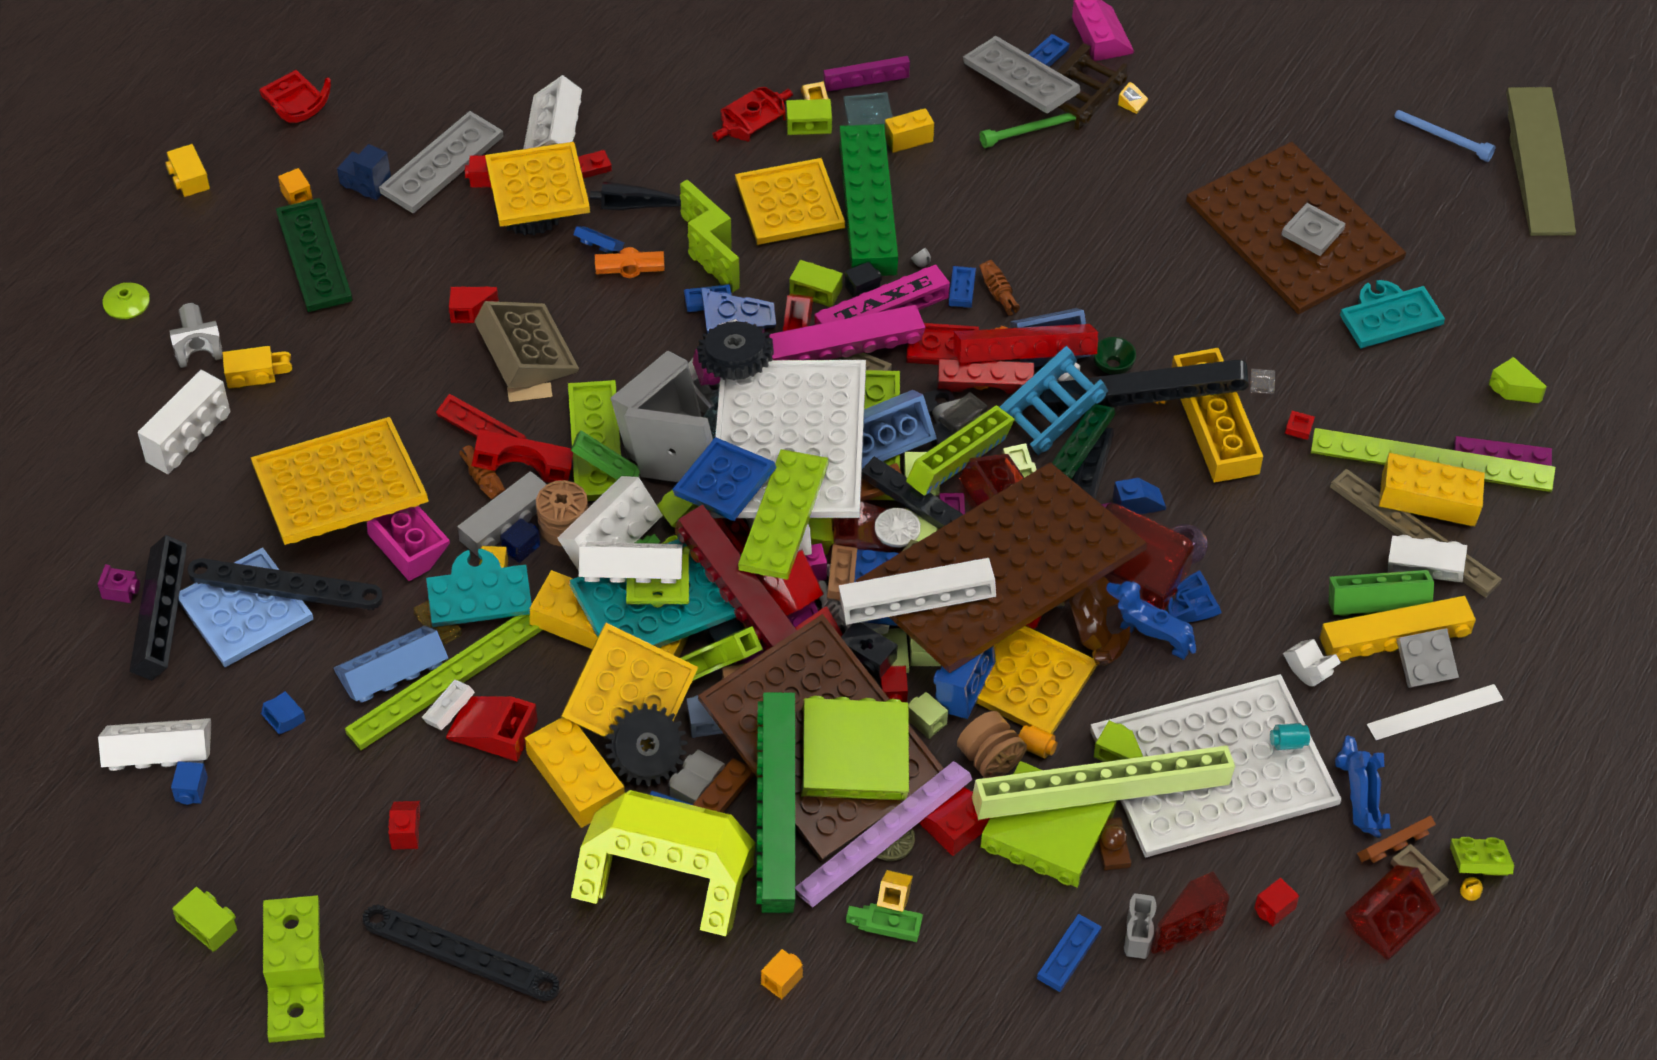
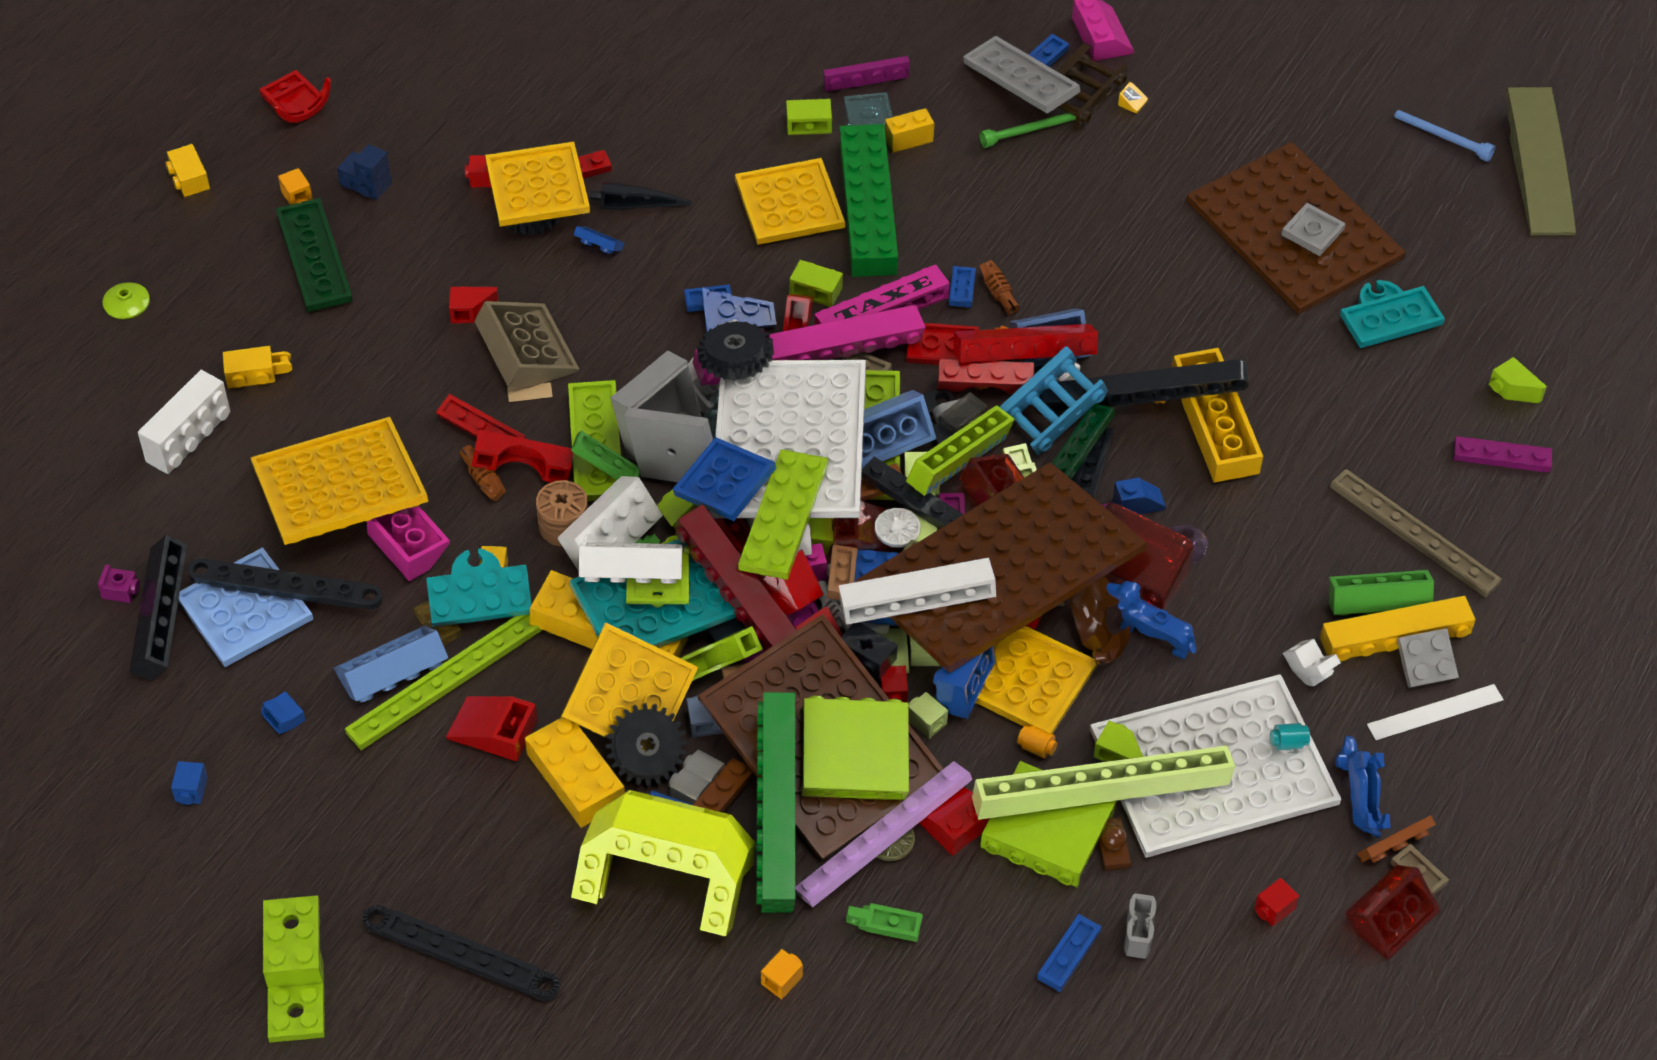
(155, 743): white slope -> none
(194, 335): light grey connector -> none
(205, 918): lime brick -> none
(404, 825): red slope -> none
(440, 162): light grey plate -> none
(448, 705): white plate -> none
(501, 513): light grey brick -> none
(520, 540): clear blue brick -> none
(553, 114): white slope -> none
(629, 262): orange piece -> none
(709, 235): lime bracket -> none
(741, 122): red plate -> none
(814, 91): yellow slope -> none
(862, 279): black brick -> none
(894, 890): yellow brick -> none
(922, 258): light grey hinge -> none
(991, 745): medium nougat wheel -> none
(1115, 349): dark green piece -> none
(1194, 600): blue brick -> none
(1196, 910): clear red slope -> none
(1262, 381): clear tile -> none
(1299, 425): red plate -> none
(1376, 451): lime plate -> none
(1432, 489): yellow brick -> none
(1441, 559): white brick -> none
(1473, 892): yellow hinge -> none
(1482, 856): lime plate -> none

